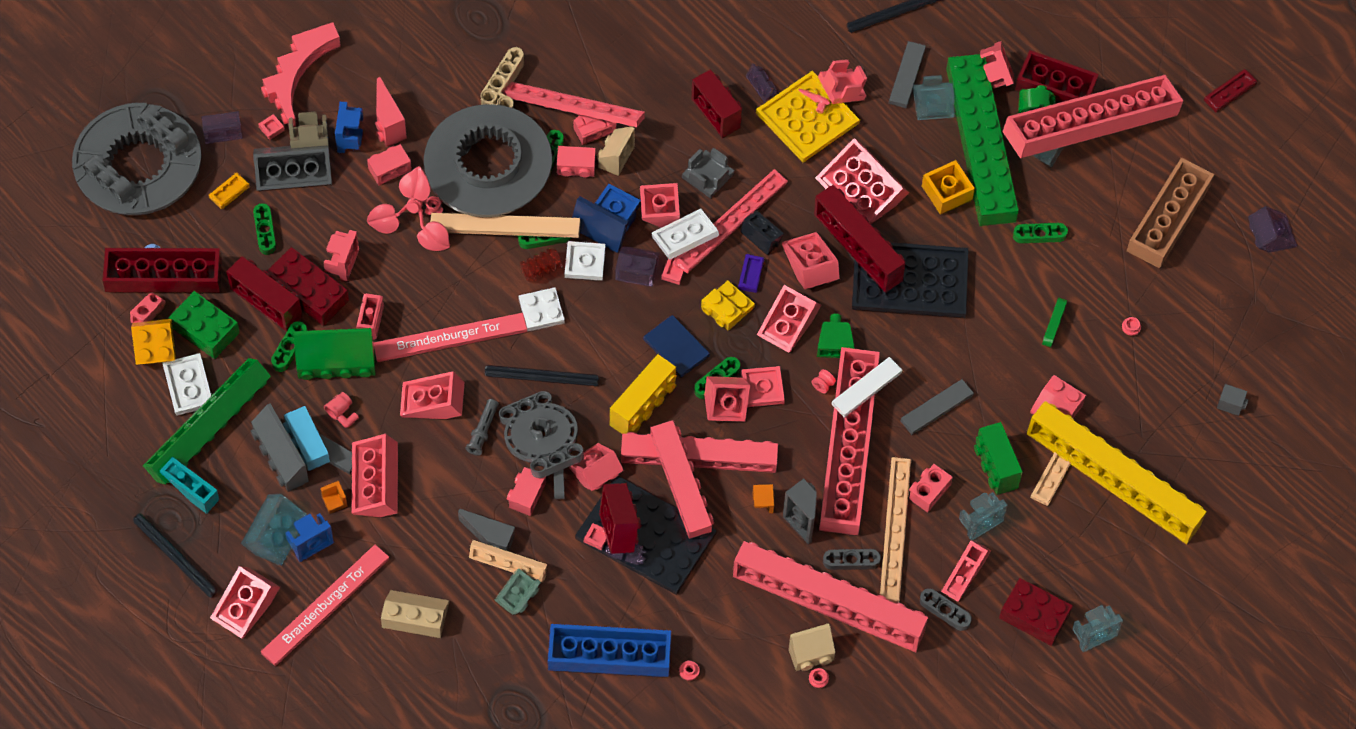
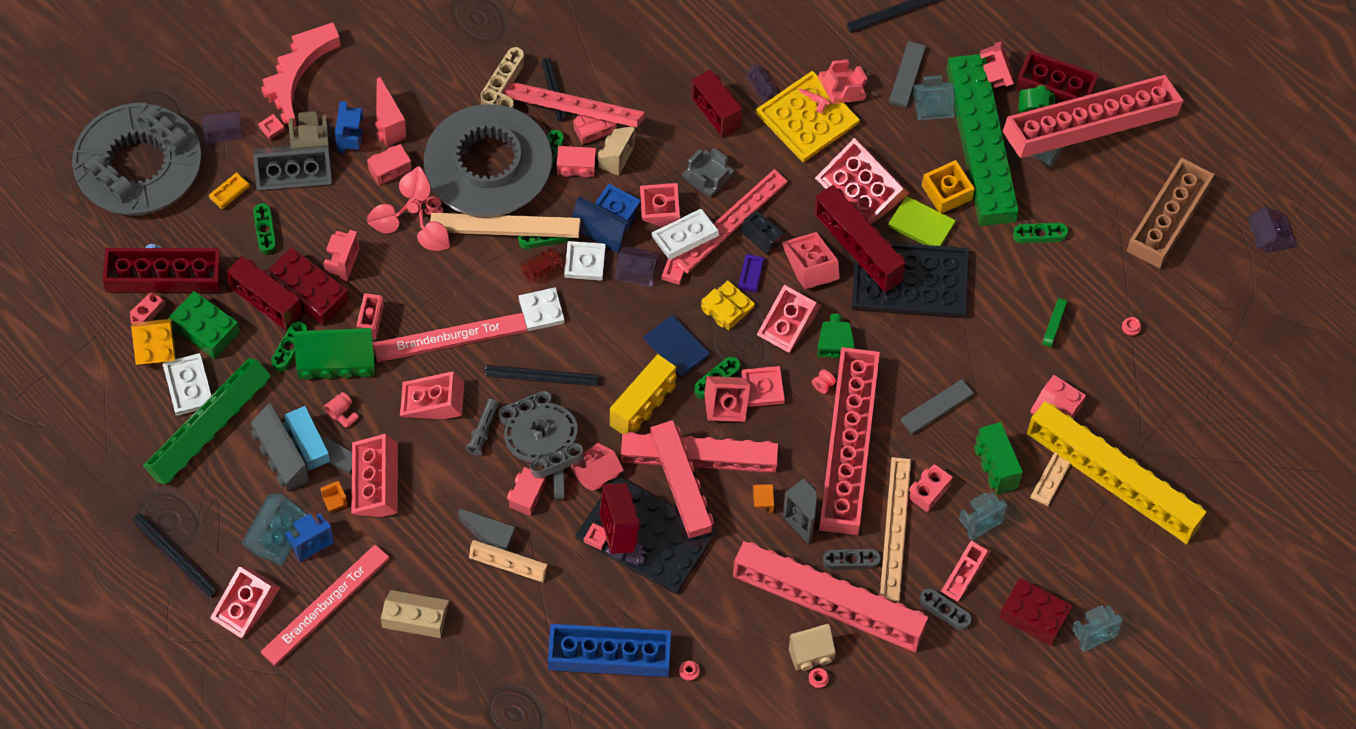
(190, 485): teal slope -> none
(517, 592): sand green bracket -> none
(552, 85): none -> black axle
(866, 387): white tile -> none
(921, 223): none -> lime tile
(1230, 90): dark red tile -> none
(1232, 400): dark grey brick -> none

